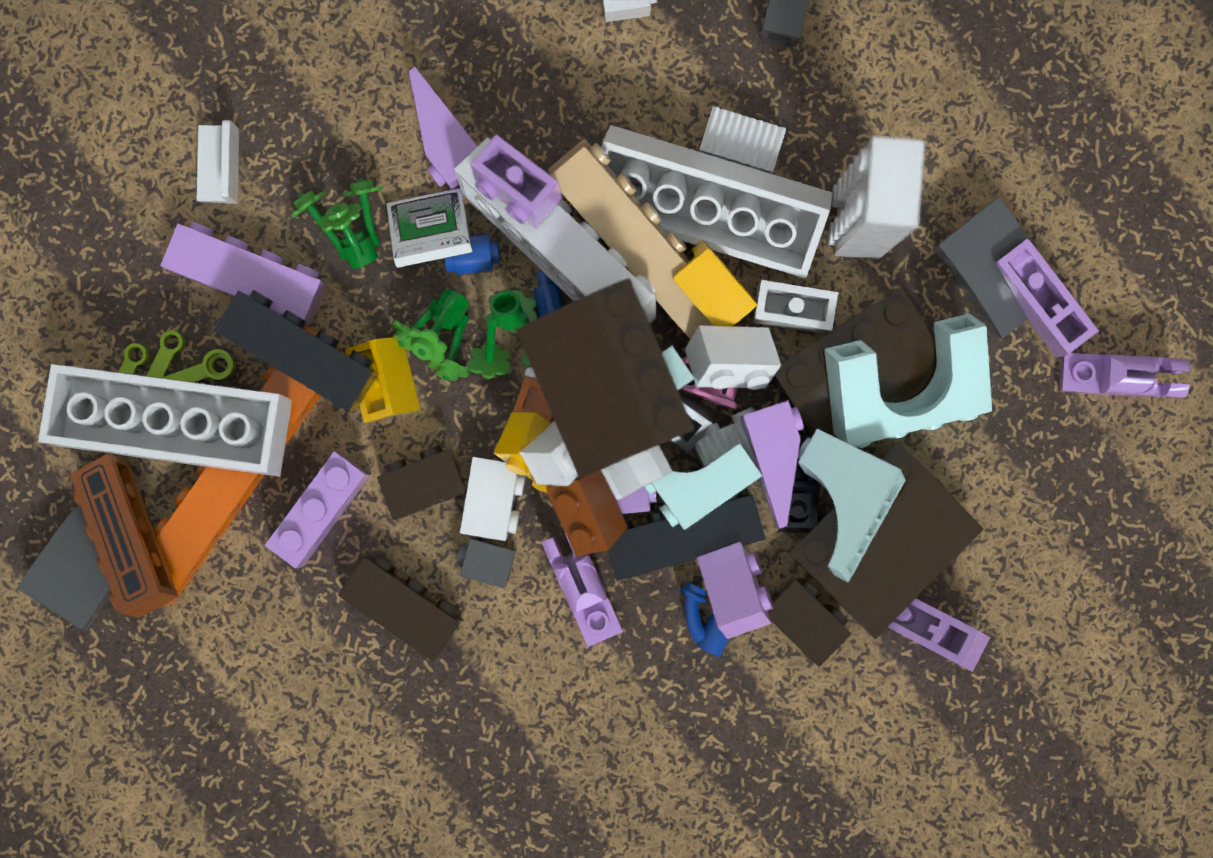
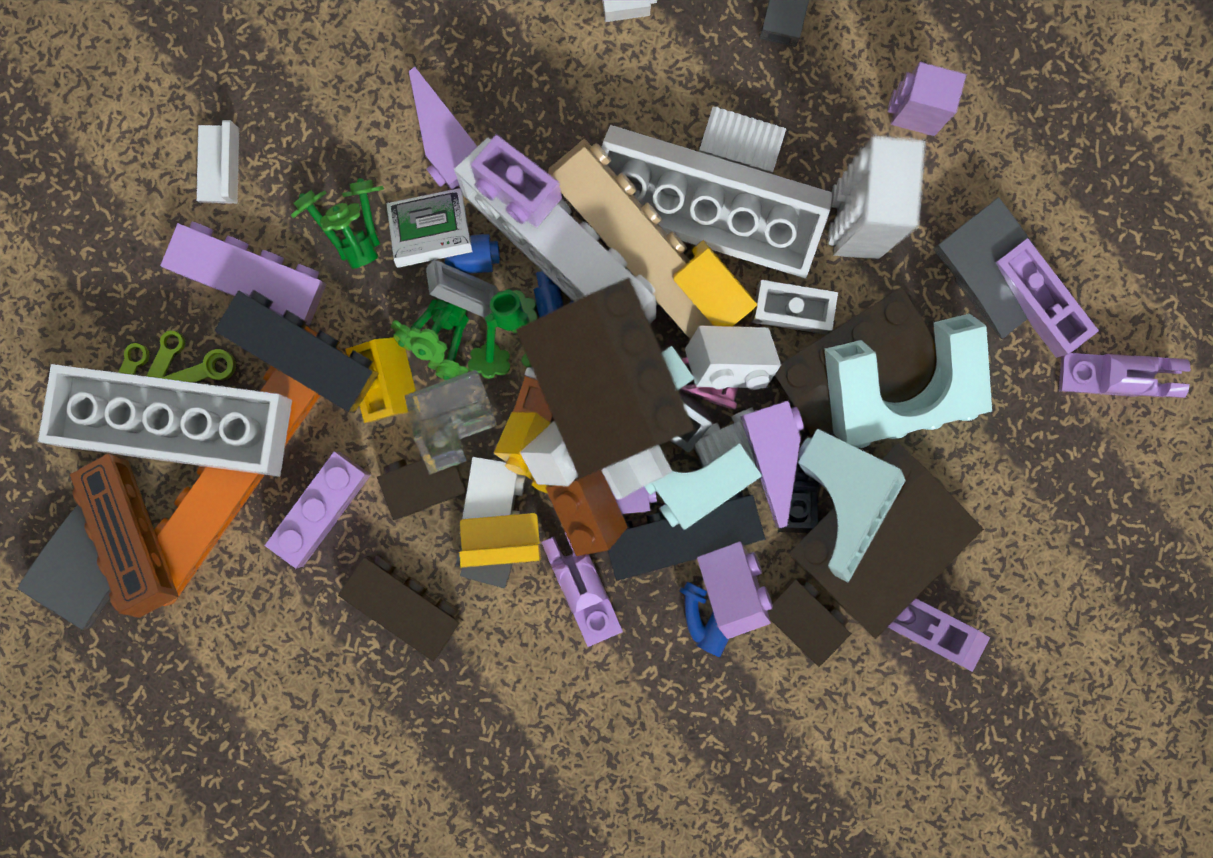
(445, 415): none -> clear panel
(460, 288): none -> light grey tile
(499, 540): none -> yellow panel
(926, 98): none -> lavender brick

